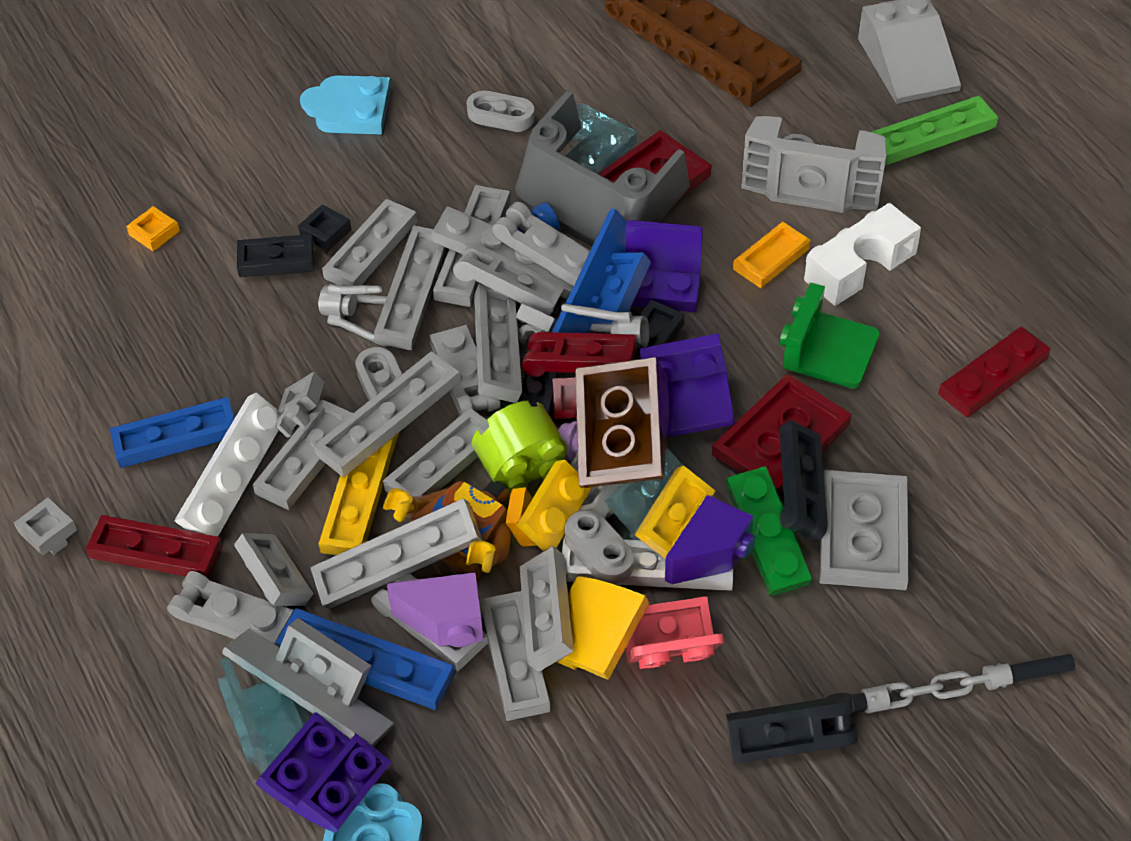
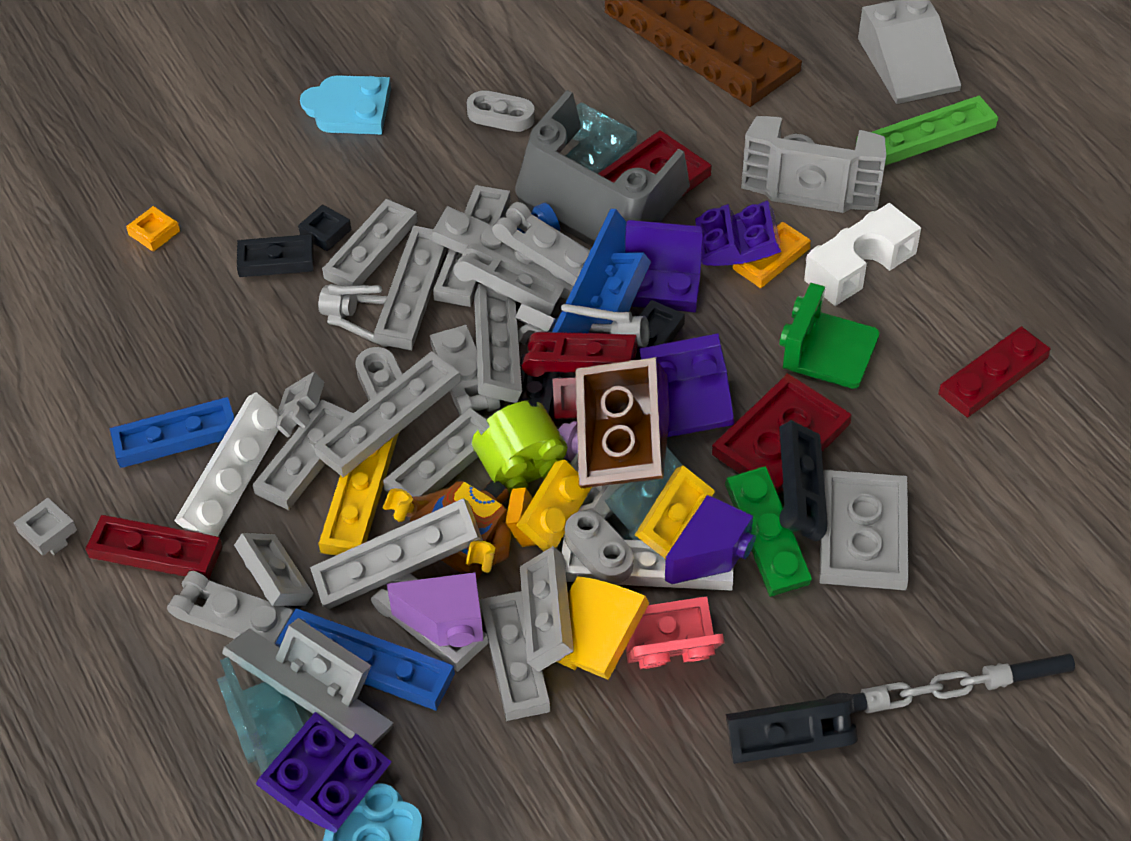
(738, 237): none -> dark purple slope

